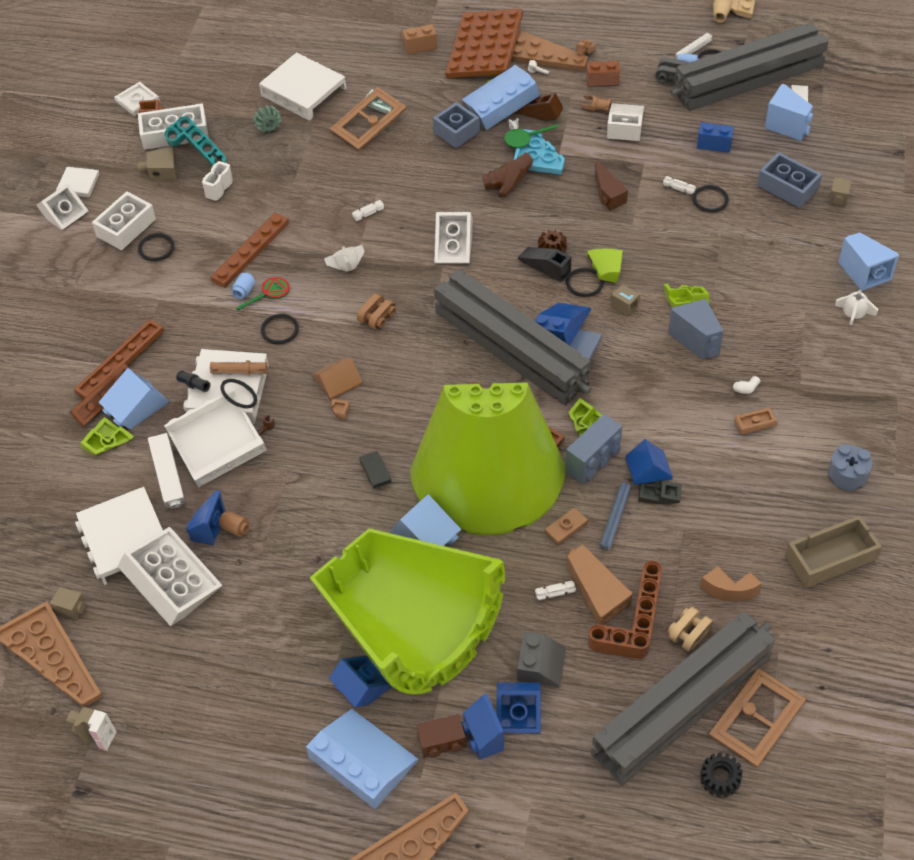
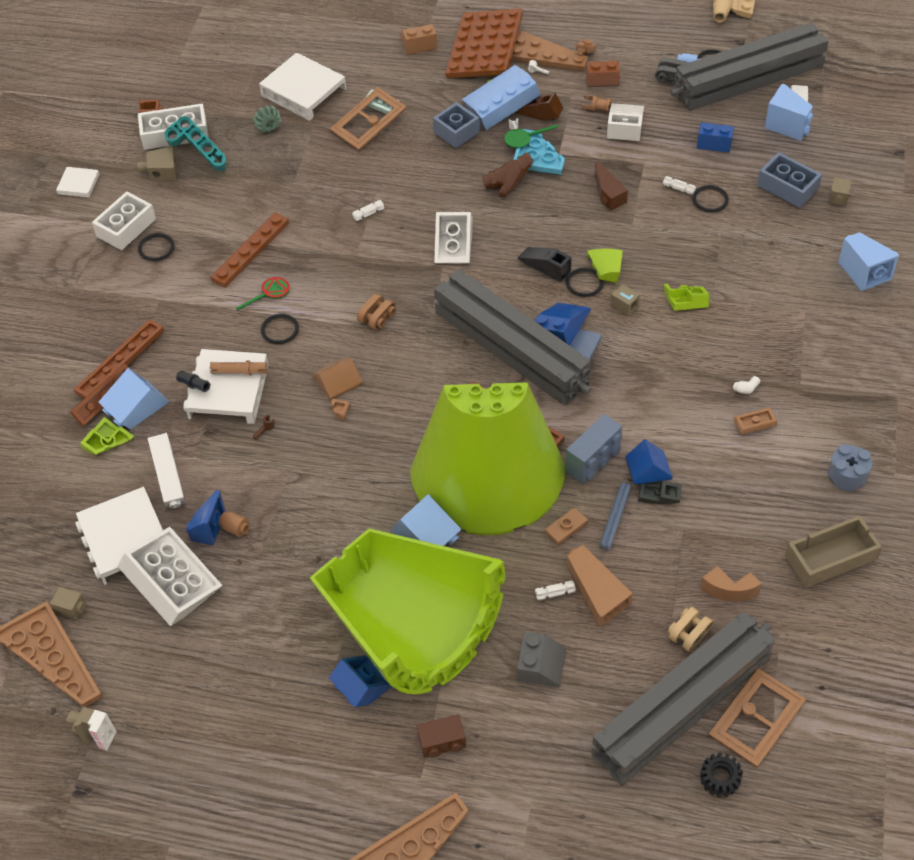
(62, 207): white slope -> none
(130, 98): white tile -> none
(215, 438): white panel -> none
(217, 180): white brick -> none
(242, 384): black tyre -> none
(243, 285): light blue brick -> none
(345, 259): white piece -> none
(361, 757): light blue slope -> none
(375, 469): pearl dark grey slope -> none
(483, 728): blue slope -> none
(519, 706): blue slope -> none
(553, 241): reddish brown gear -> none
(583, 415): lime slope -> none
(642, 618): dark orange beam -> none
(696, 328): sand blue slope -> none
(697, 44): white axle -> none
(856, 305): white piece -> none

